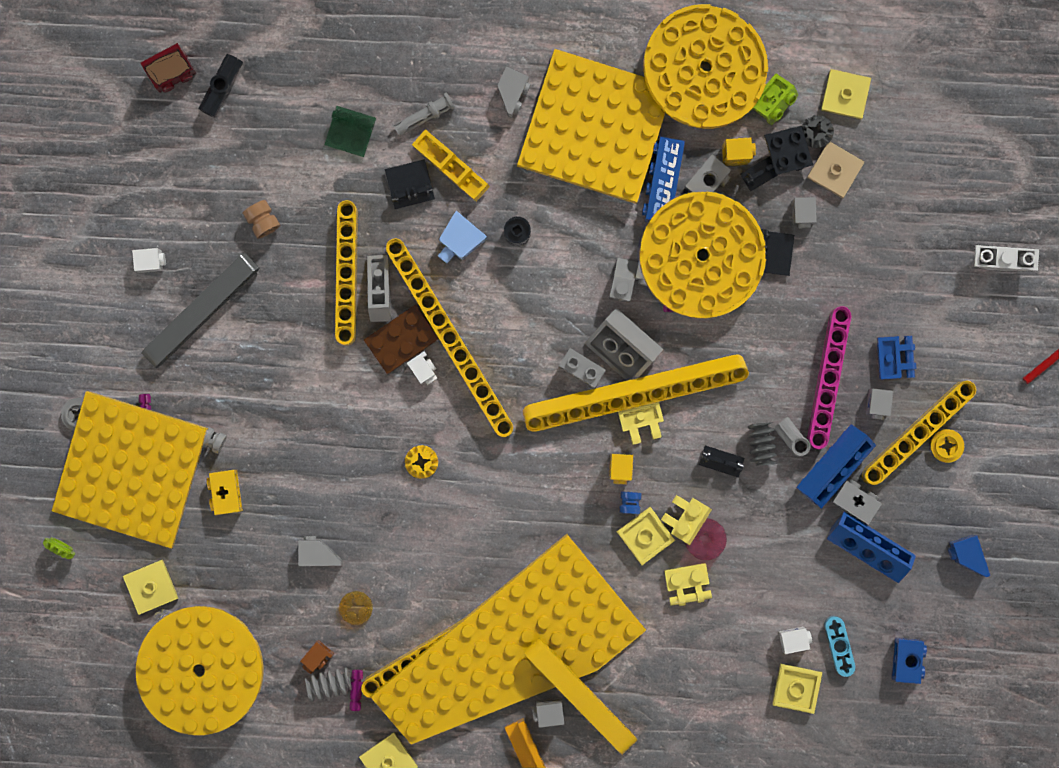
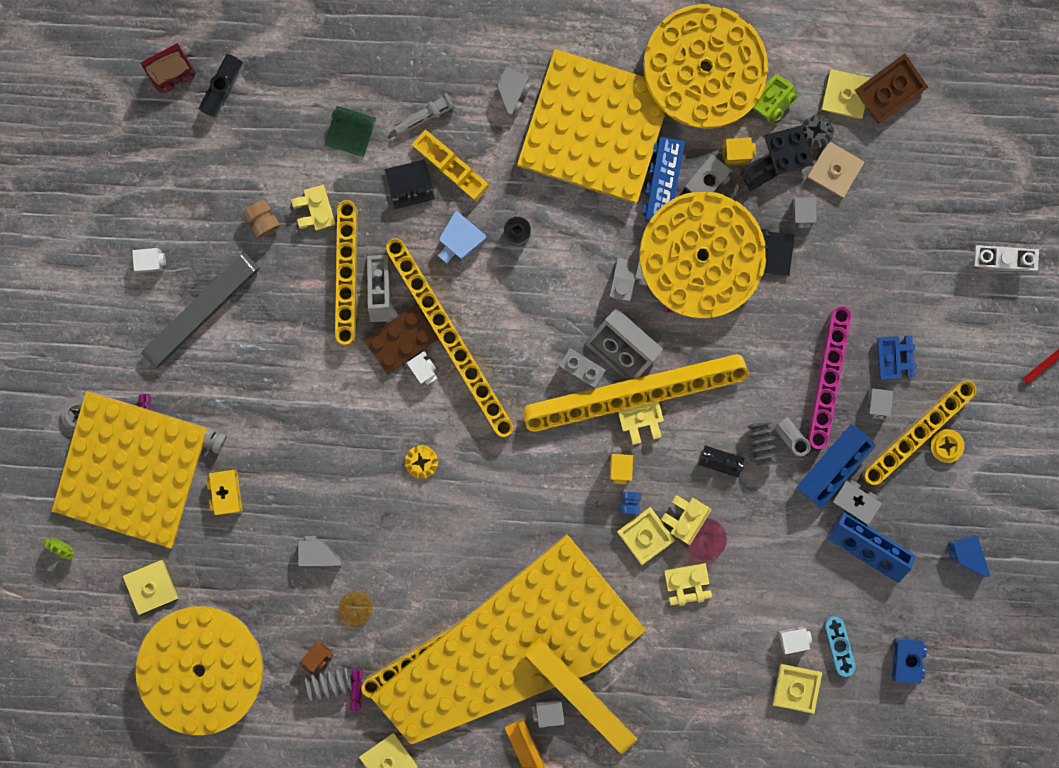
(319, 208): none -> light yellow plate
(891, 88): none -> reddish brown plate

